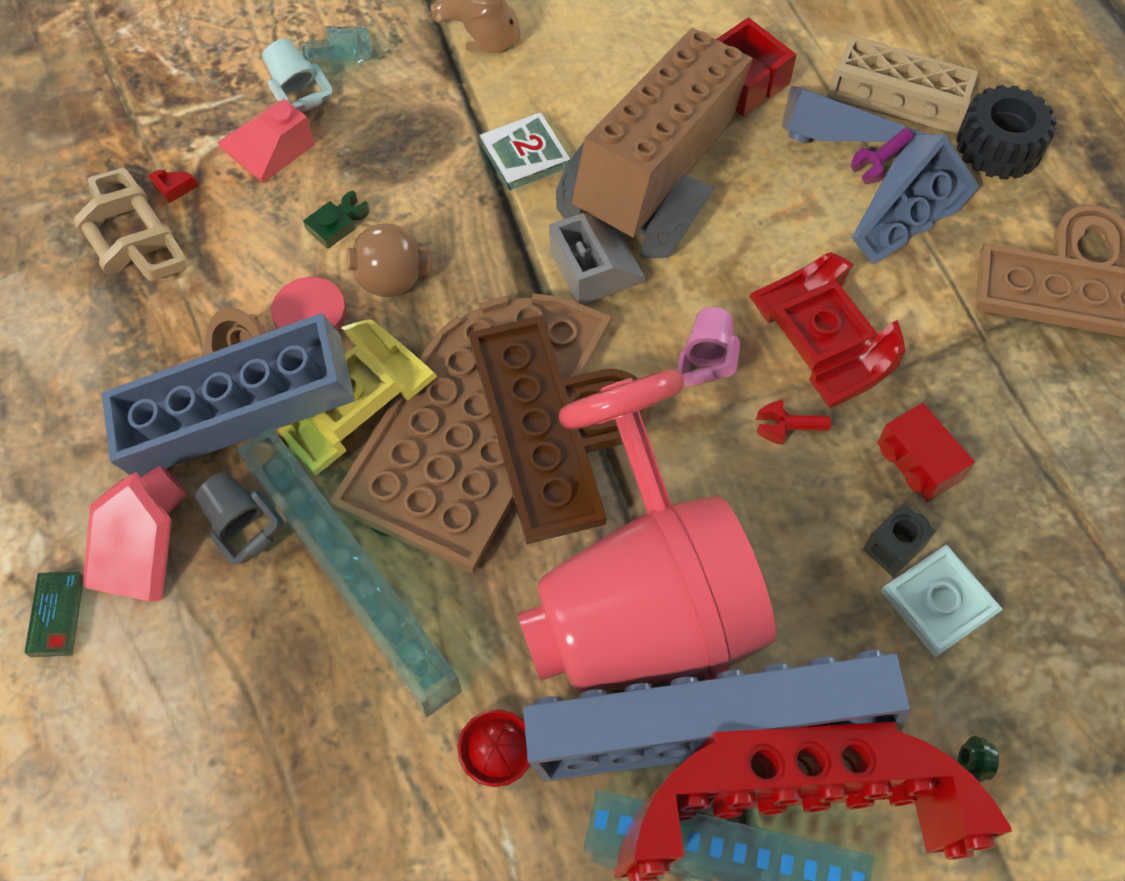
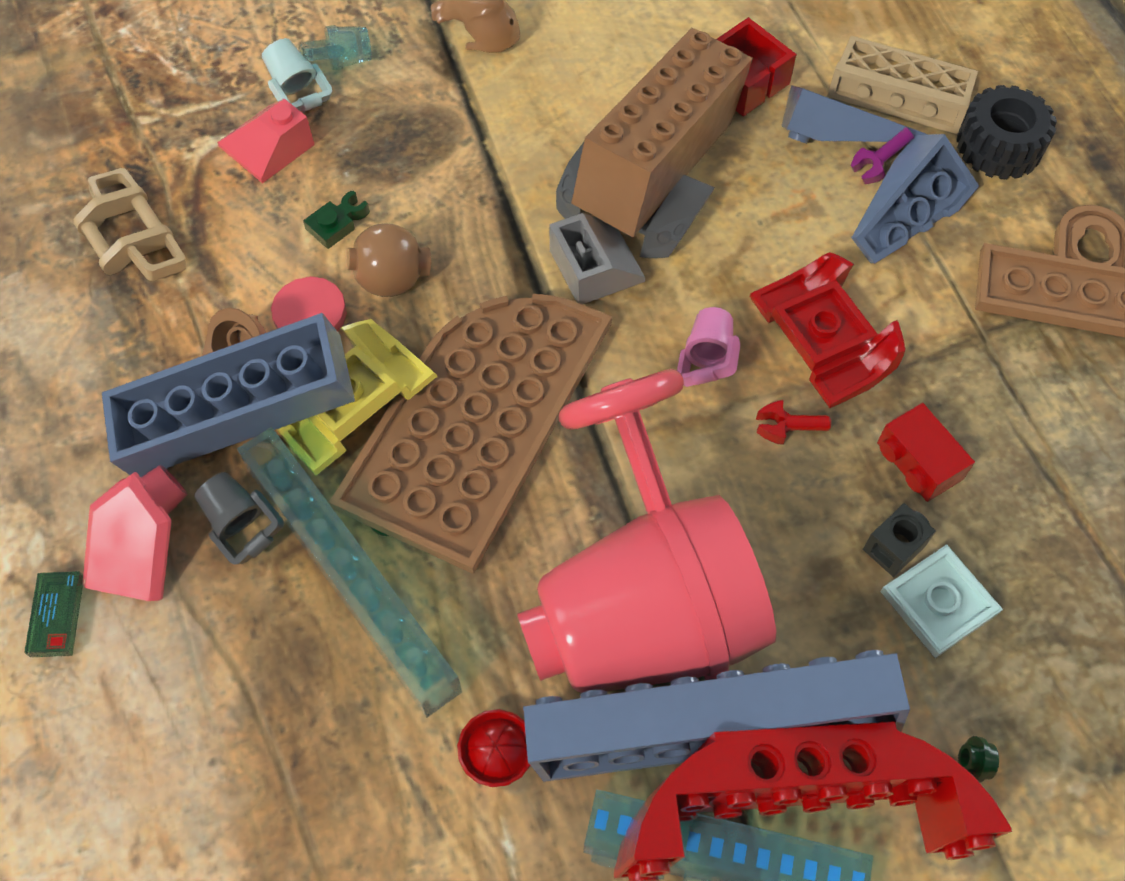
(172, 184): red tile -> none
(524, 151): tile -> none
(541, 457): reddish brown plate -> none

